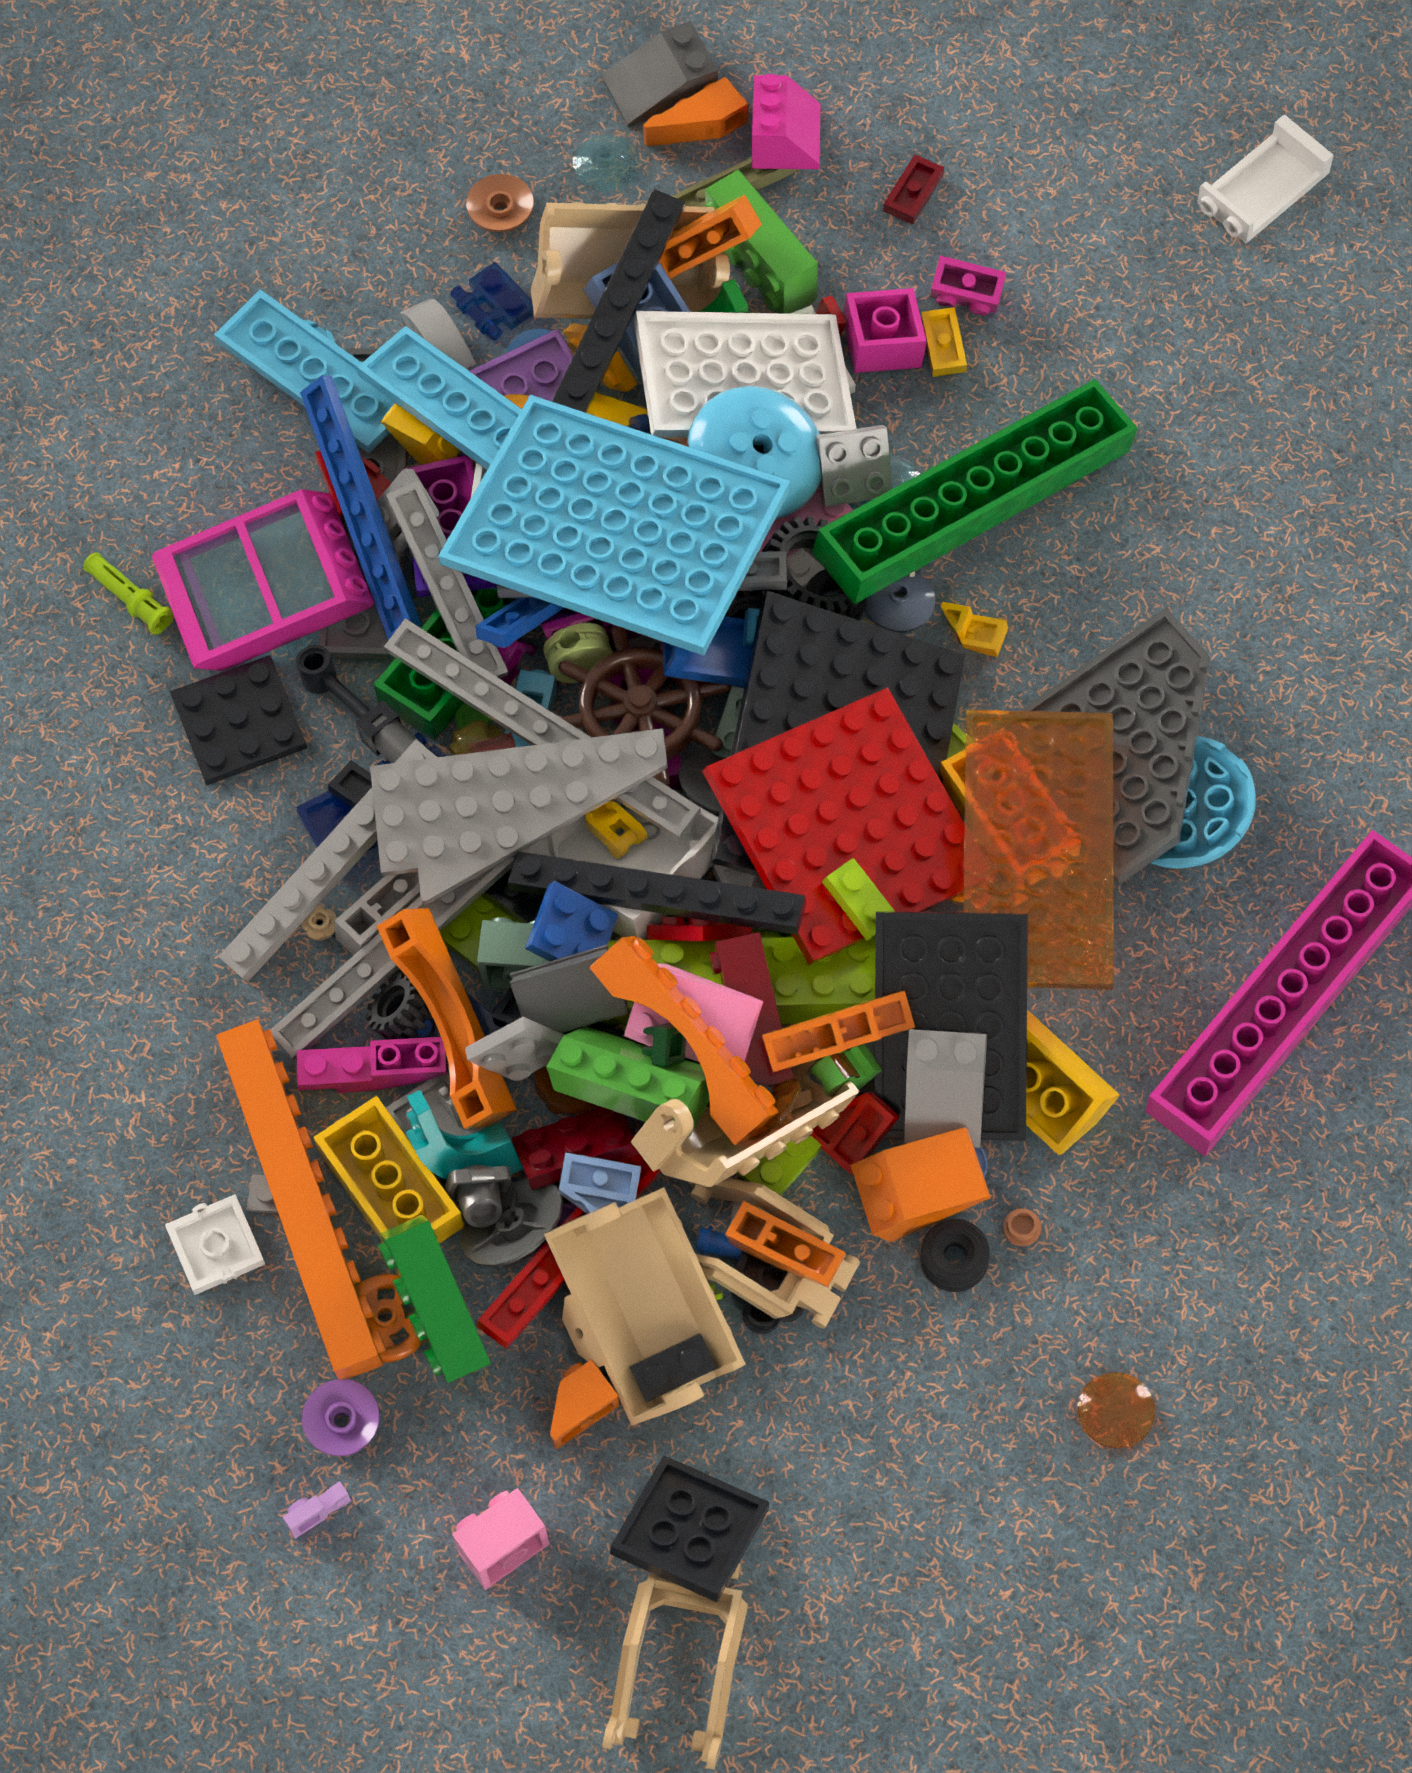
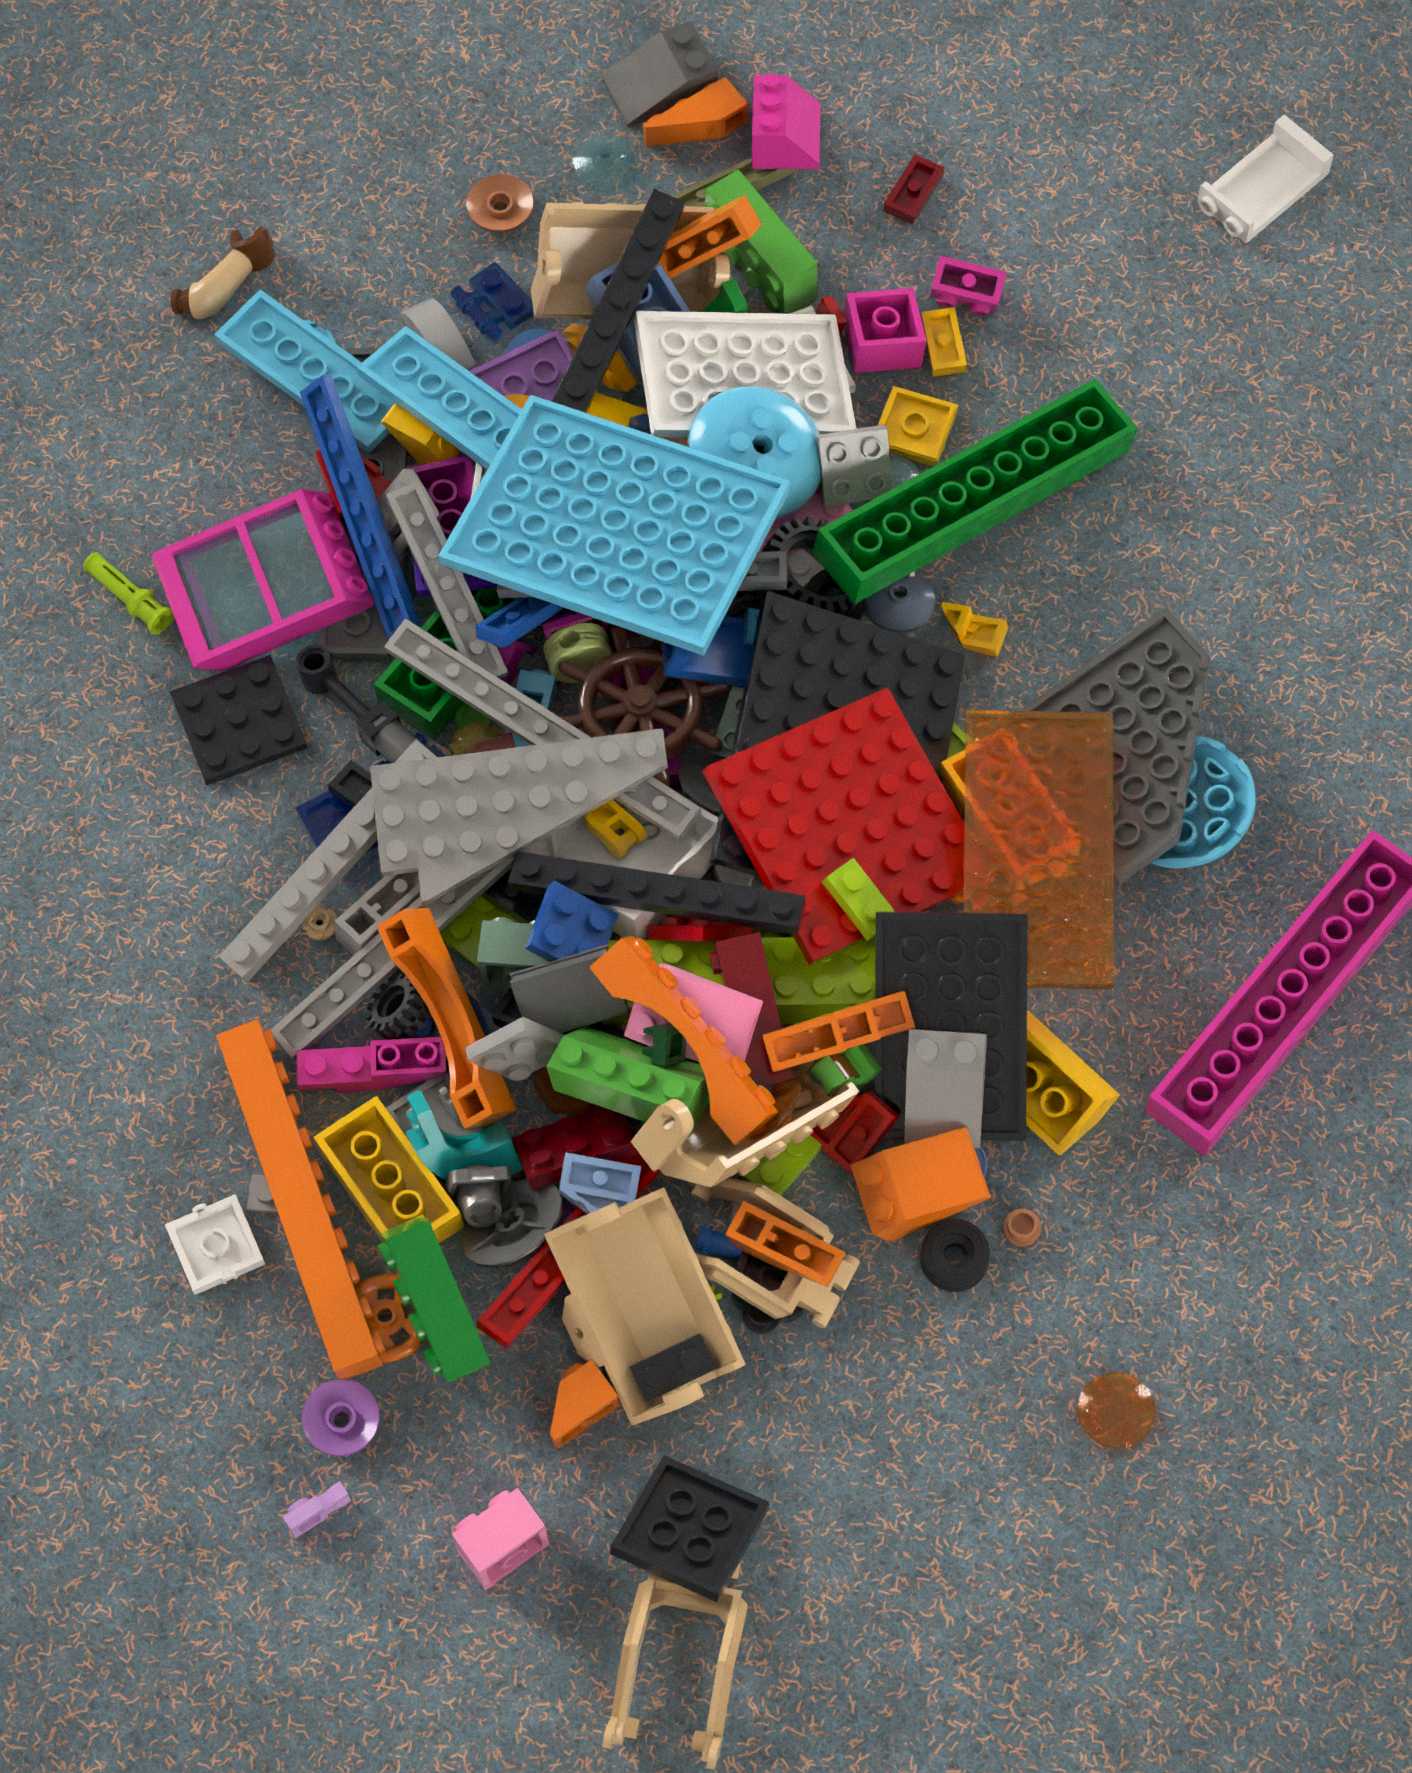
(220, 284): none -> piece
(917, 425): none -> yellow plate

